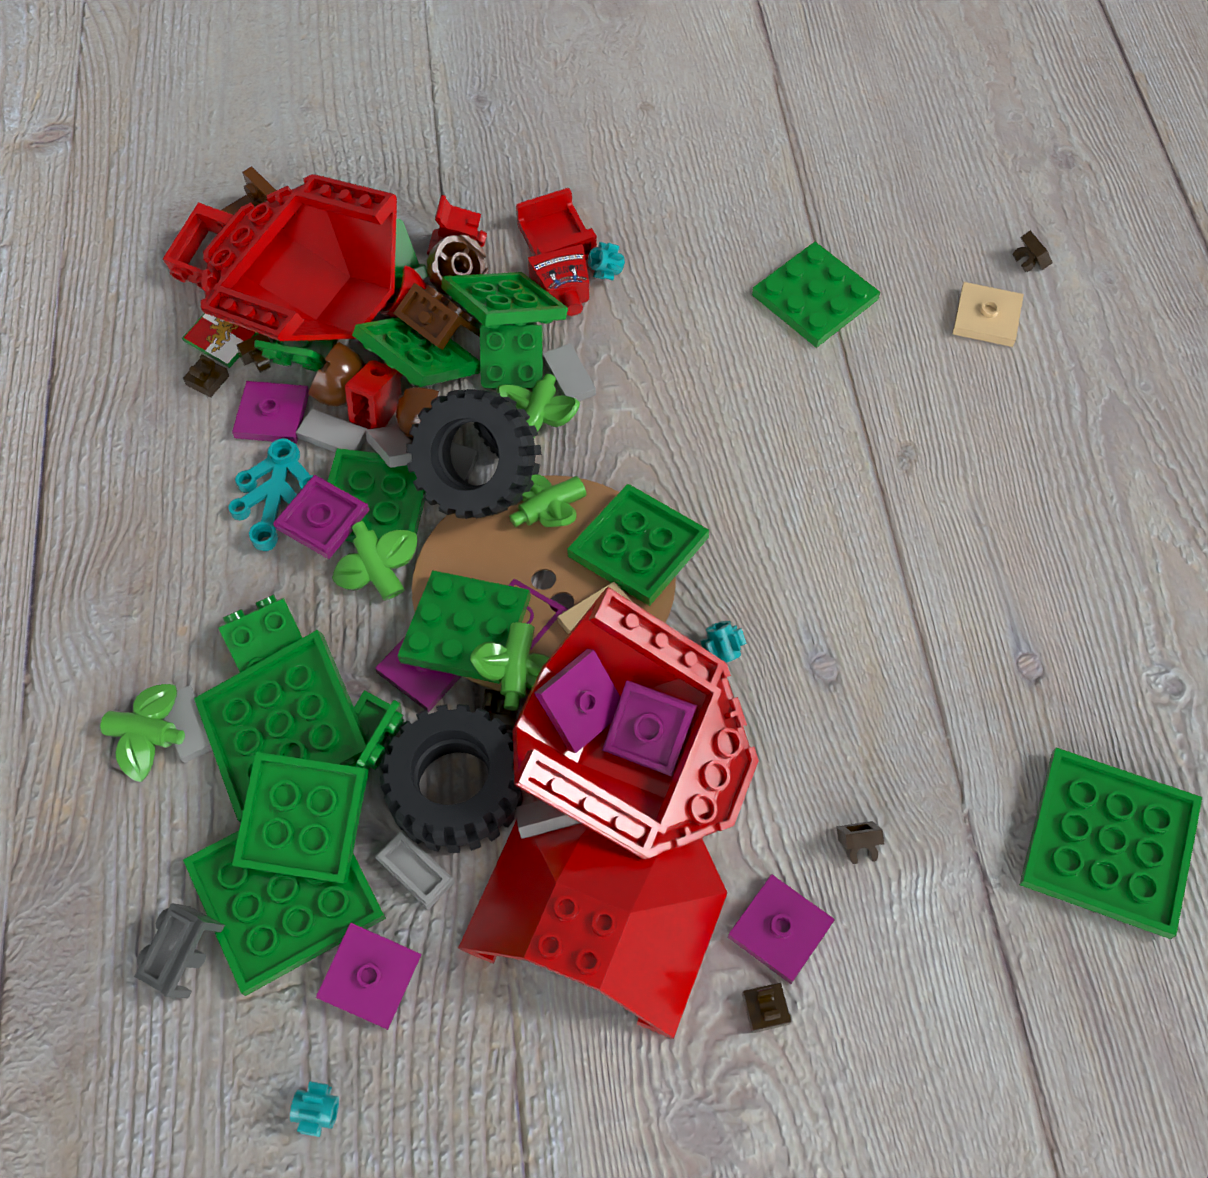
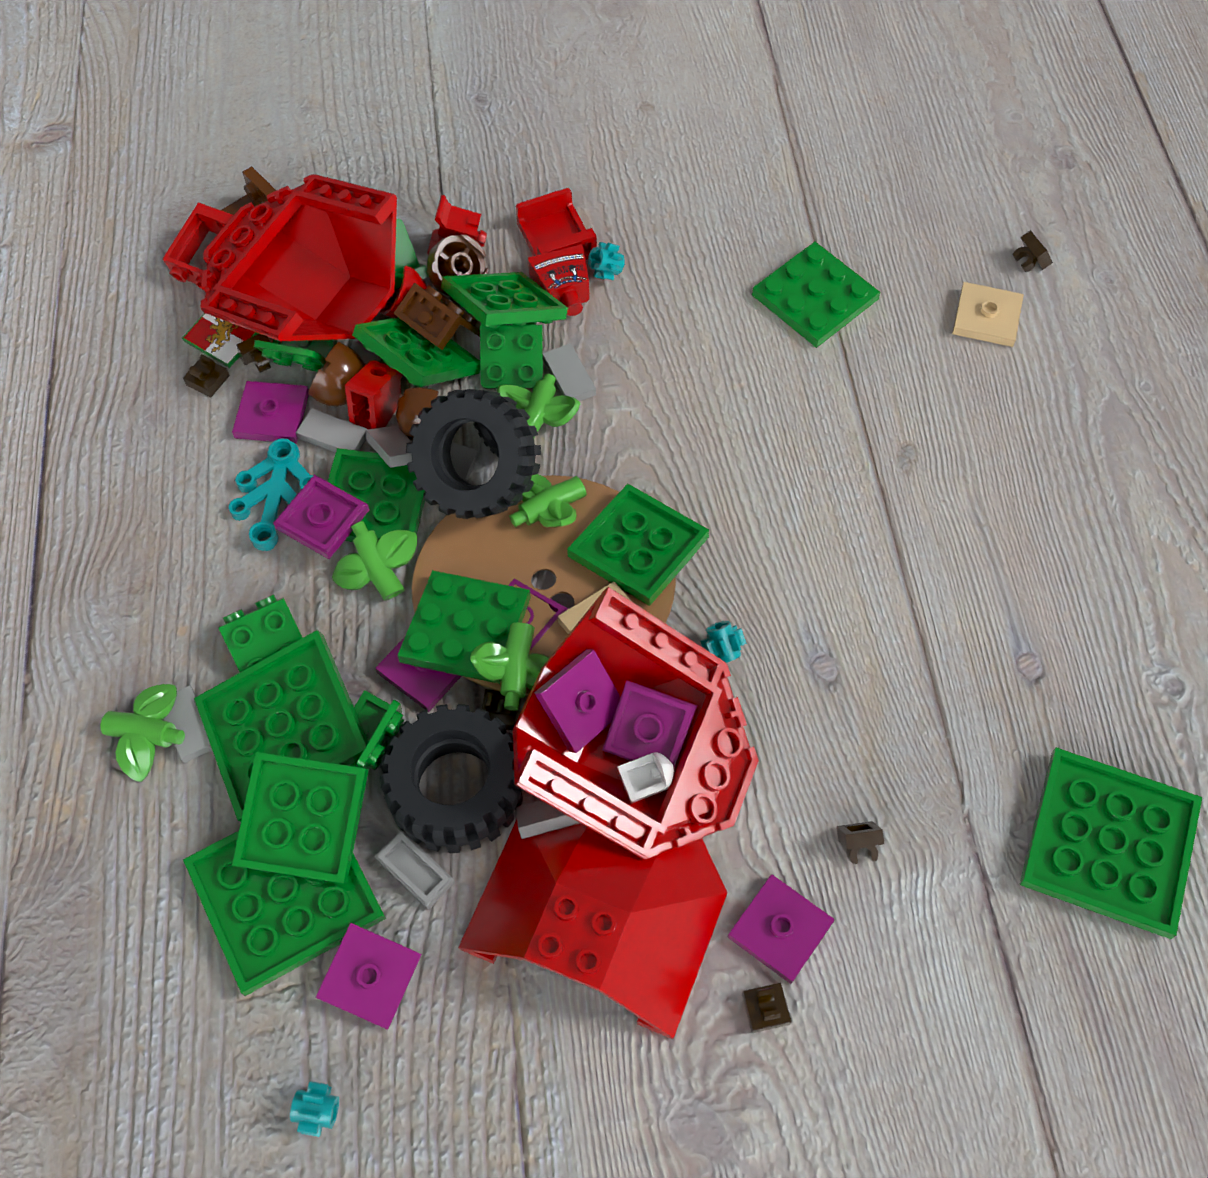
(174, 949): dark grey window -> none
(646, 776): none -> white plate

